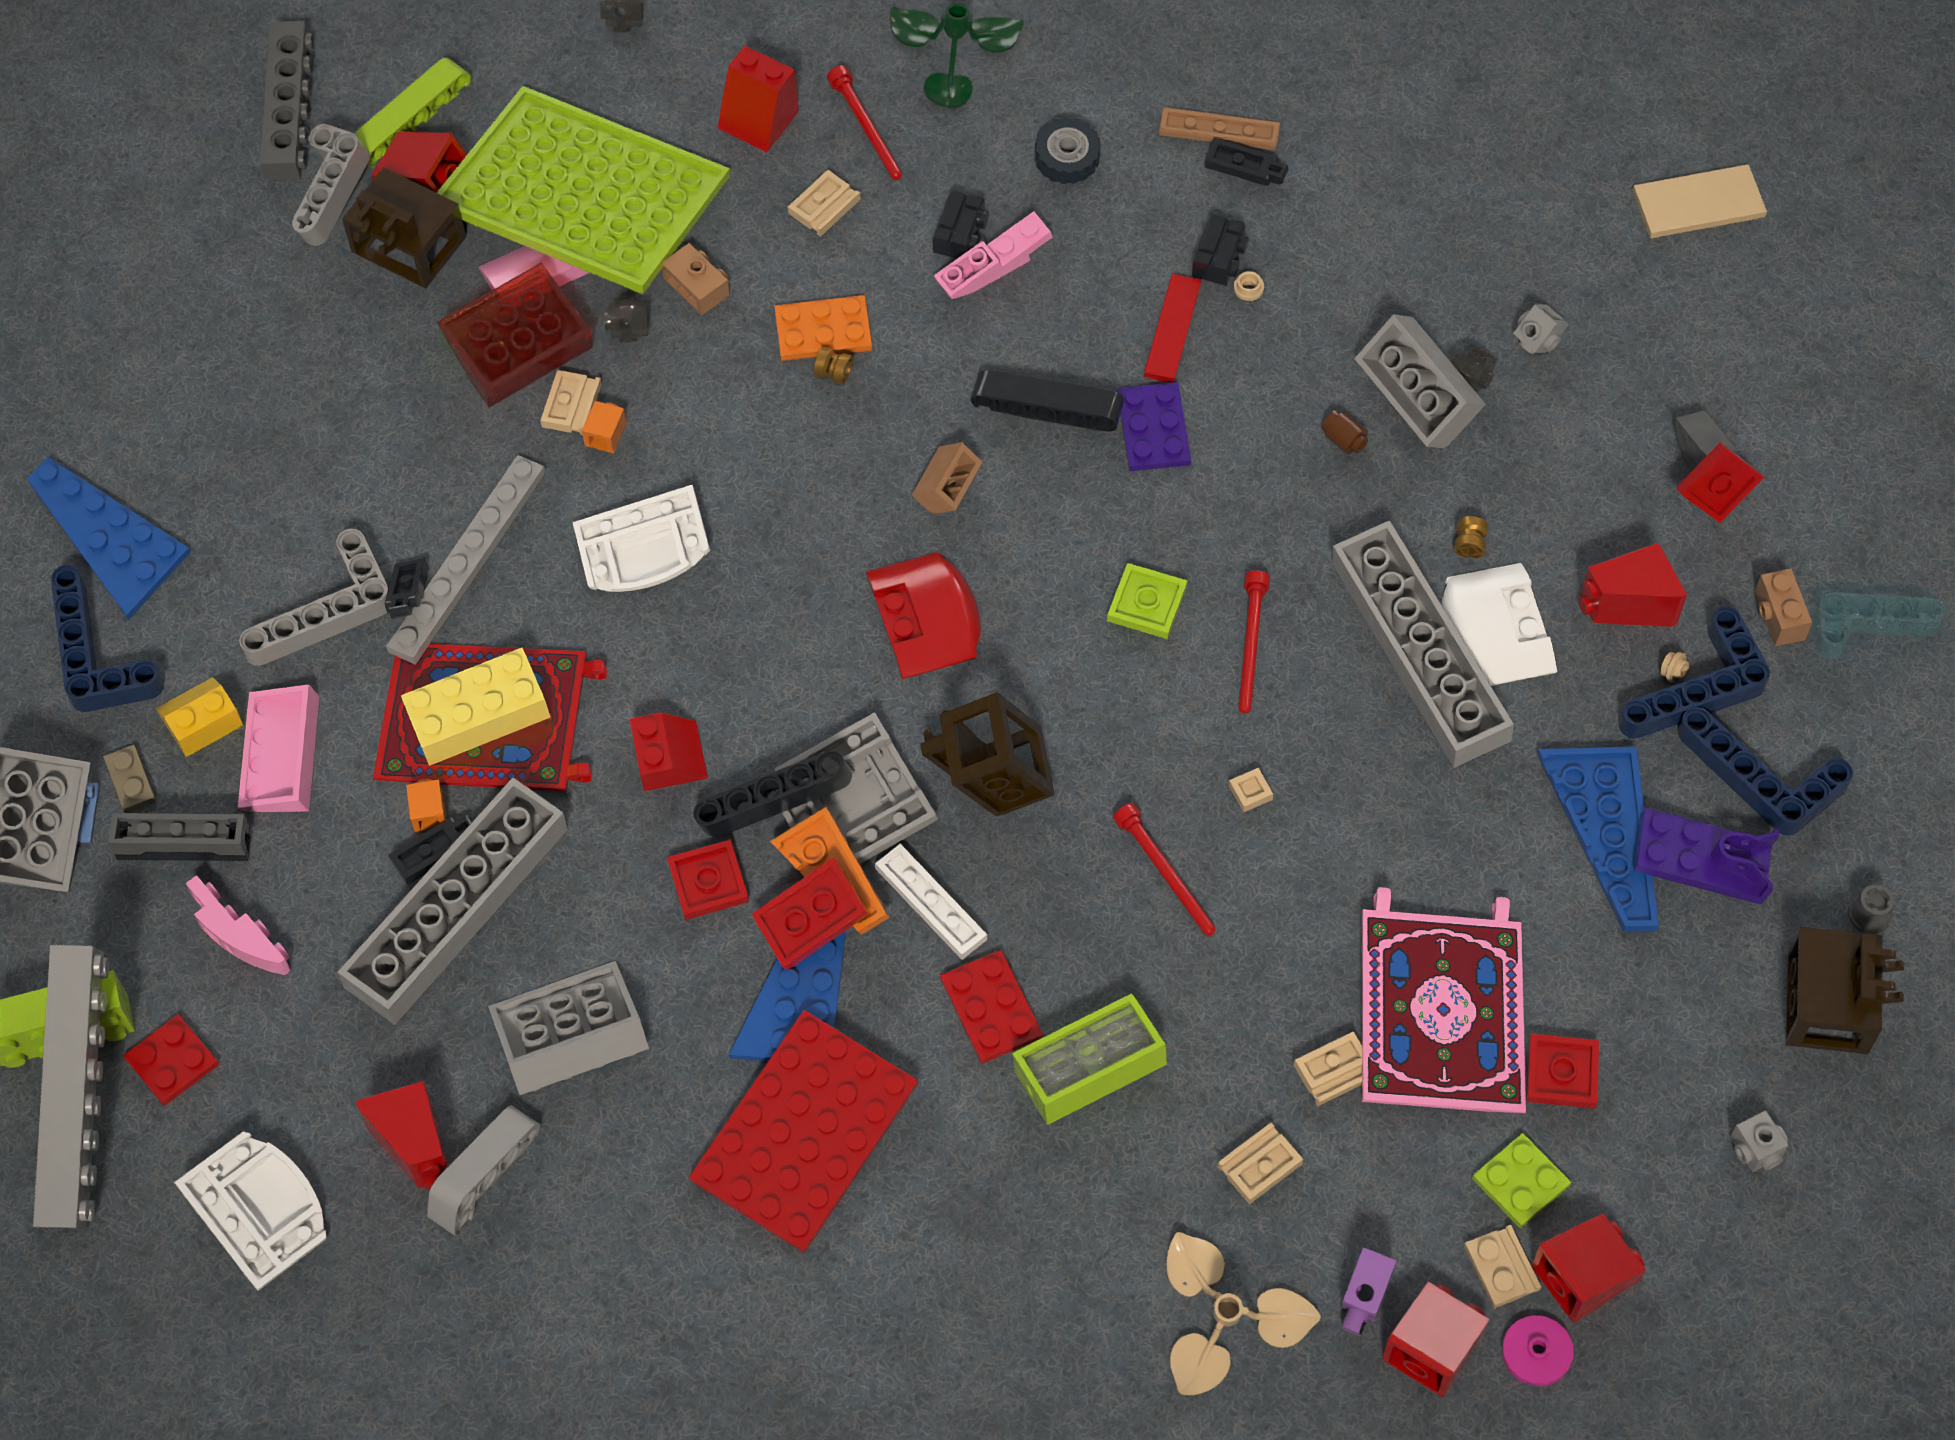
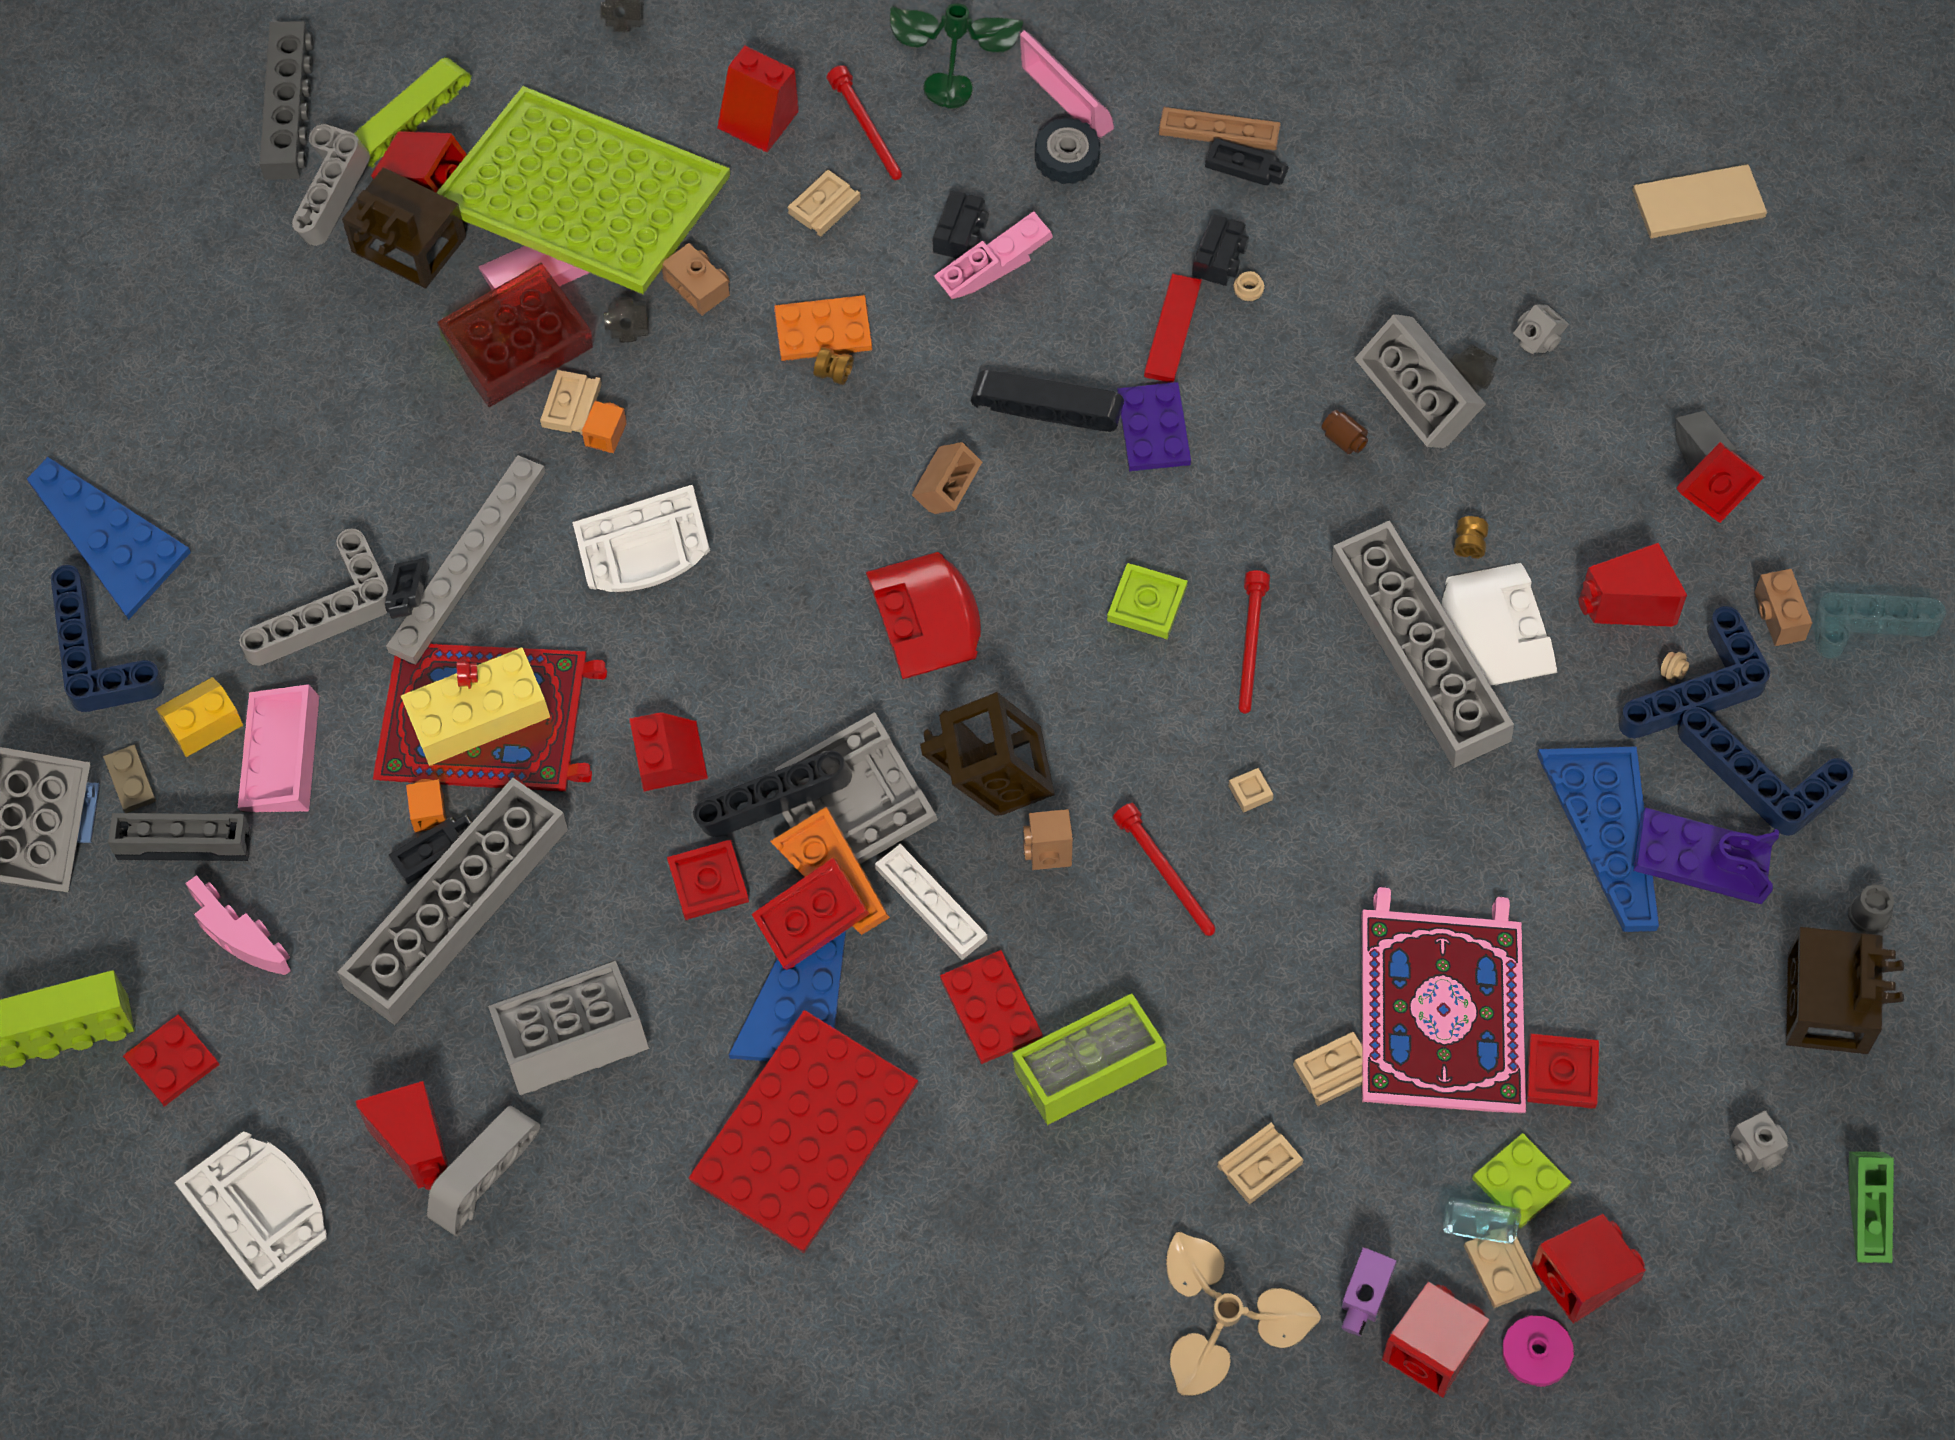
(70, 1087): light grey brick -> none
(466, 673): none -> red plate
(1048, 839): none -> medium nougat brick
(1063, 86): none -> bright pink slope
(1481, 1220): none -> clear light blue brick
(1872, 1205): none -> bright green slope

